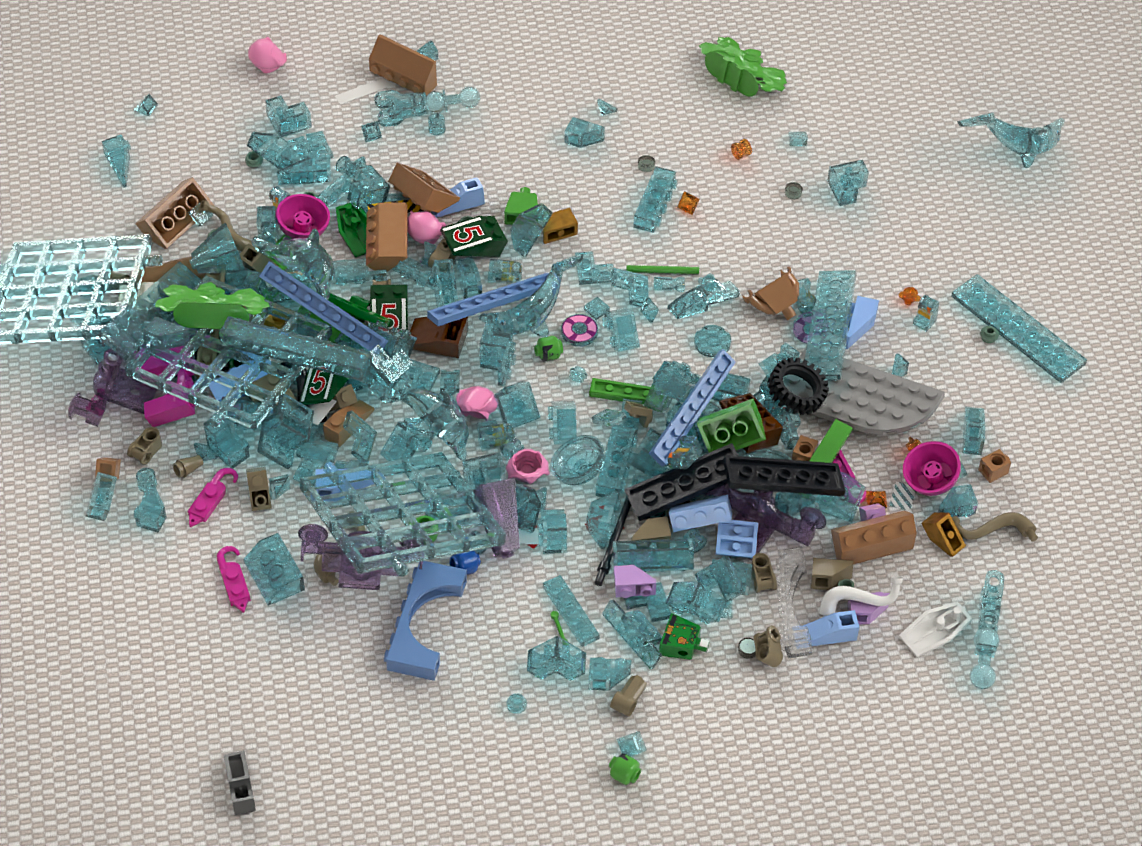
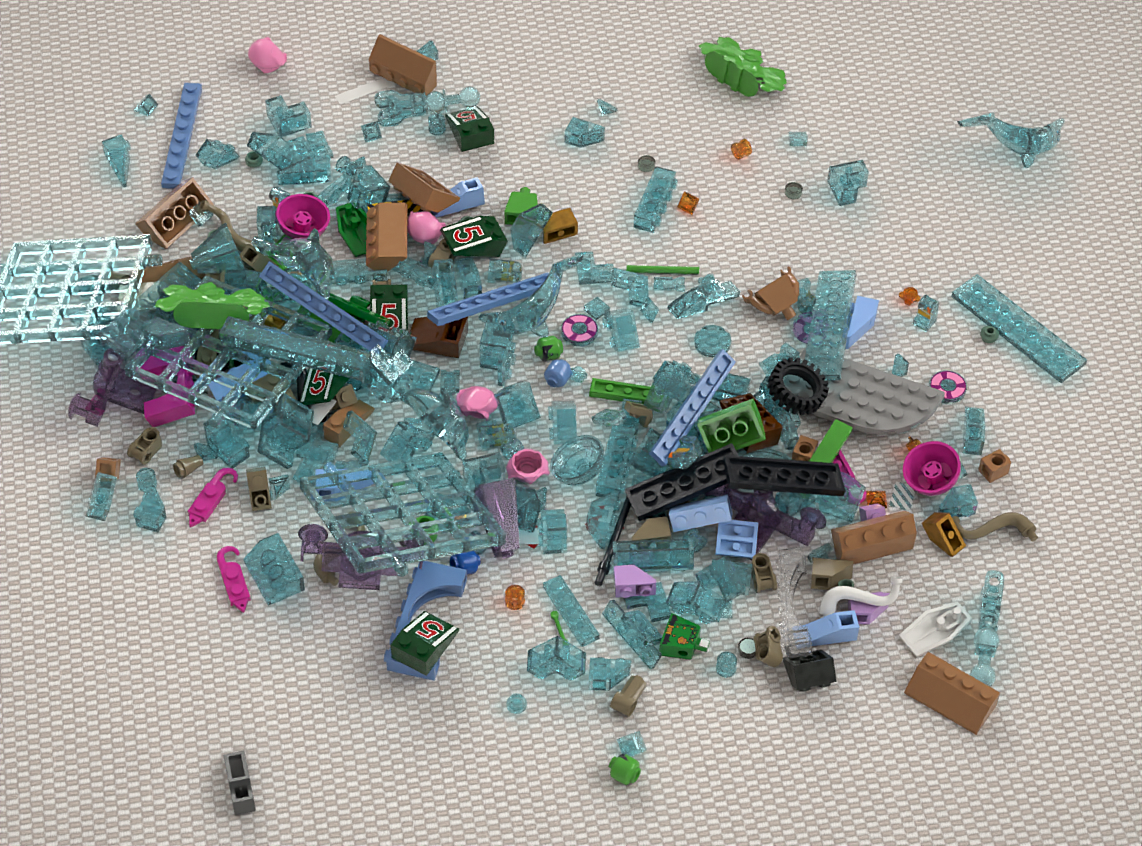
(181, 135): none -> medium blue plate
(216, 154): none -> clear light blue slope
(423, 642): none -> dark green slope
(471, 128): none -> dark green slope
(515, 592): none -> clear orange wheel
(557, 373): none -> medium blue head
(729, 660): none -> clear light blue wheel
(810, 670): none -> pearl dark grey slope
(821, 552): none -> clear light blue plate
(951, 383): none -> tile
(952, 693): none -> medium nougat slope

